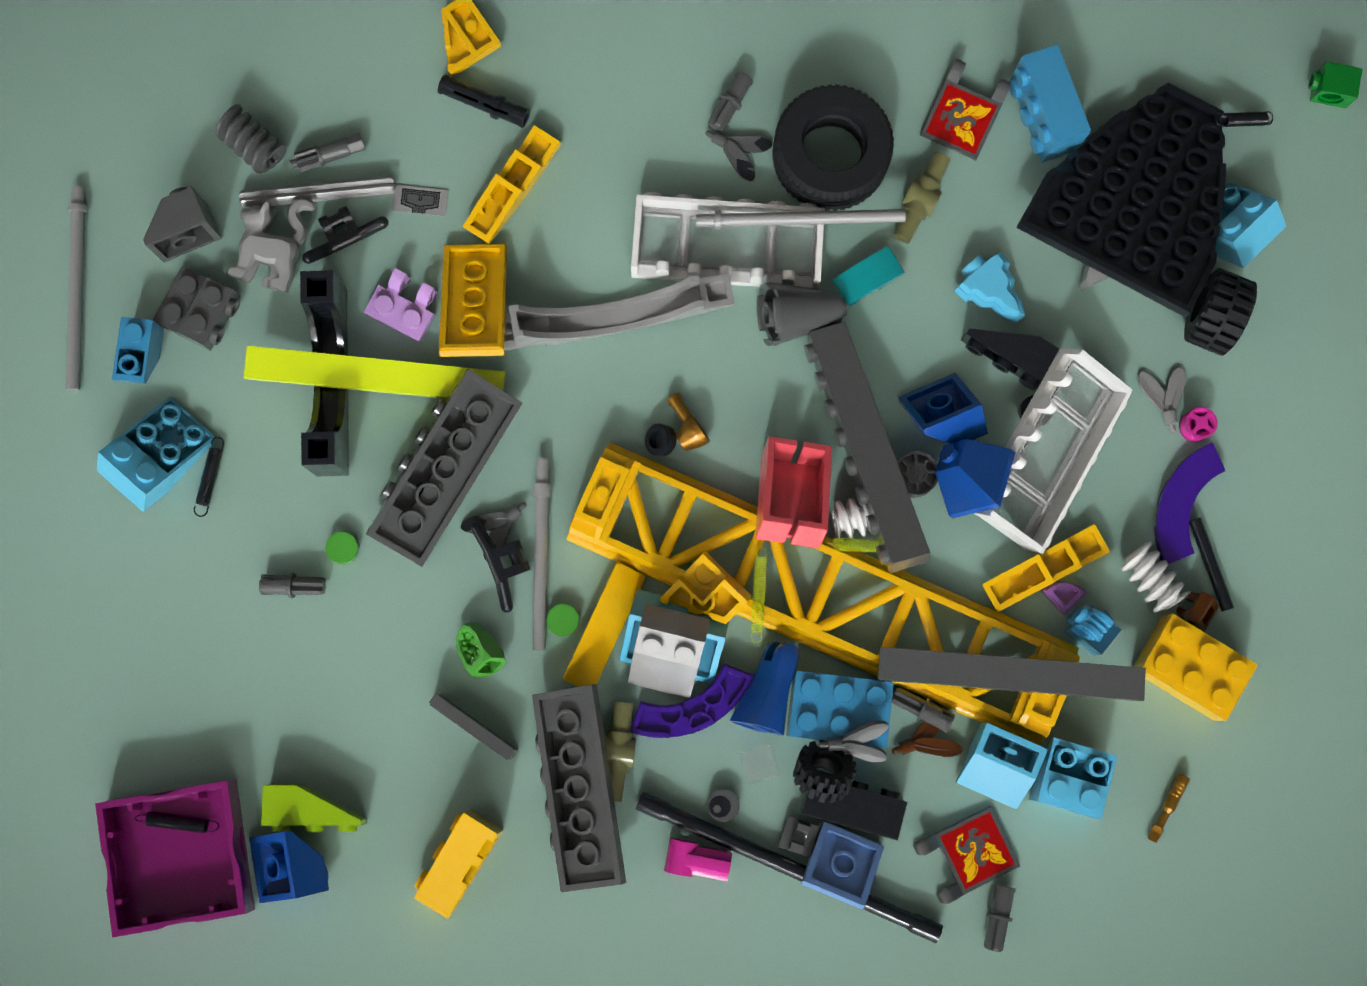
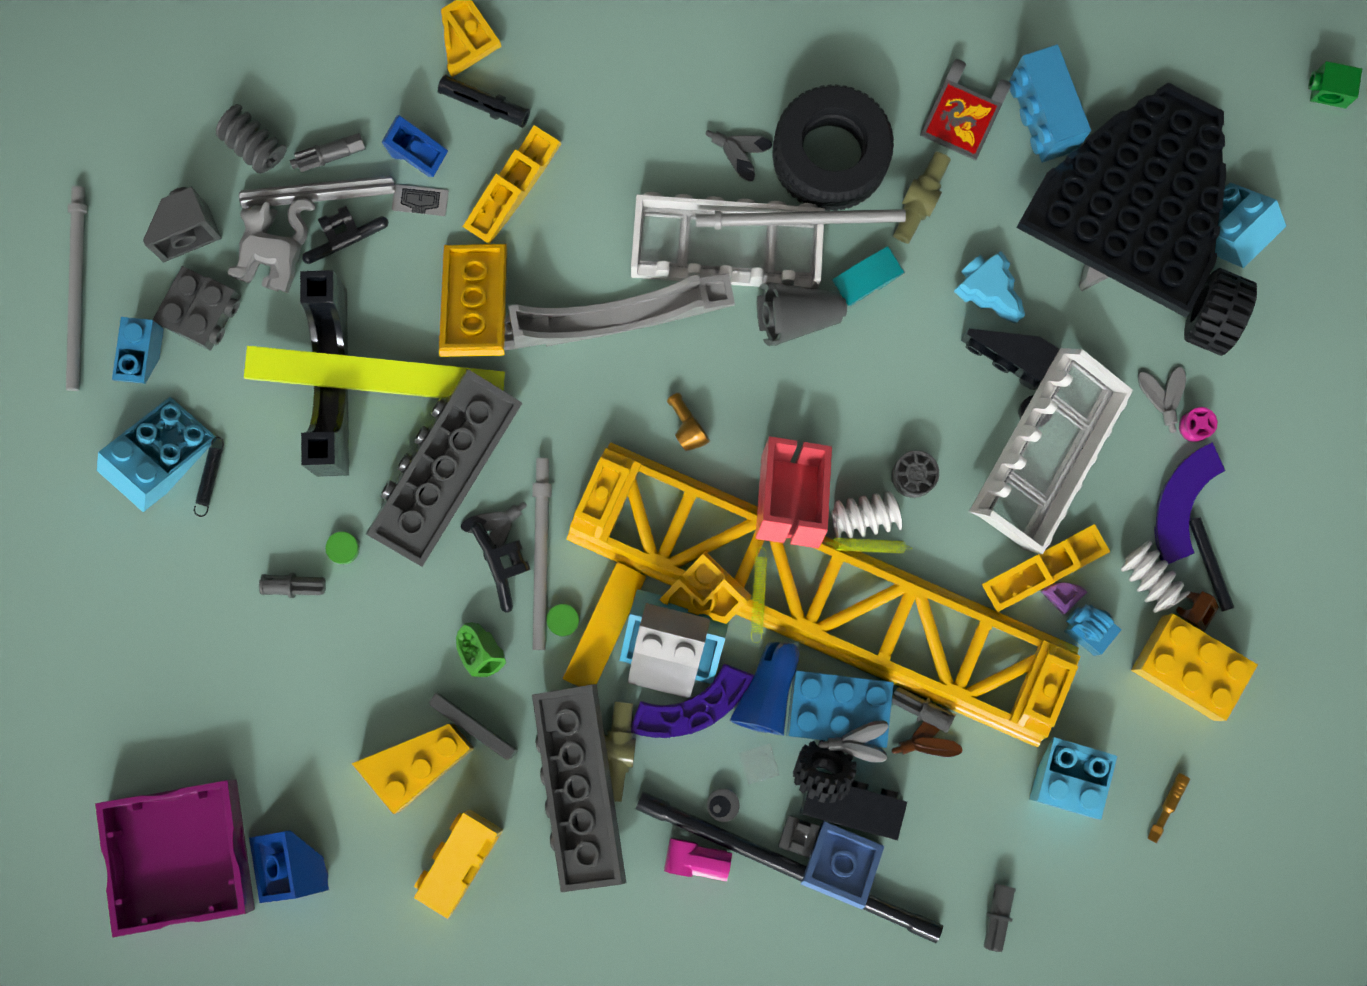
(177, 822): black piece -> none
(301, 806): lime slope -> none
(399, 313): lavender plate -> none
(413, 766): none -> yellow wedge
(415, 147): none -> blue slope
(660, 439): black tile -> none
(730, 101): dark grey axle -> none
(867, 448): dark grey brick -> none
(946, 410): blue slope -> none
(973, 476): blue slope -> none
(974, 853): flag -> none
(1001, 765): medium azure slope -> none
(1012, 674): dark grey tile -> none
(1244, 119): black piece -> none

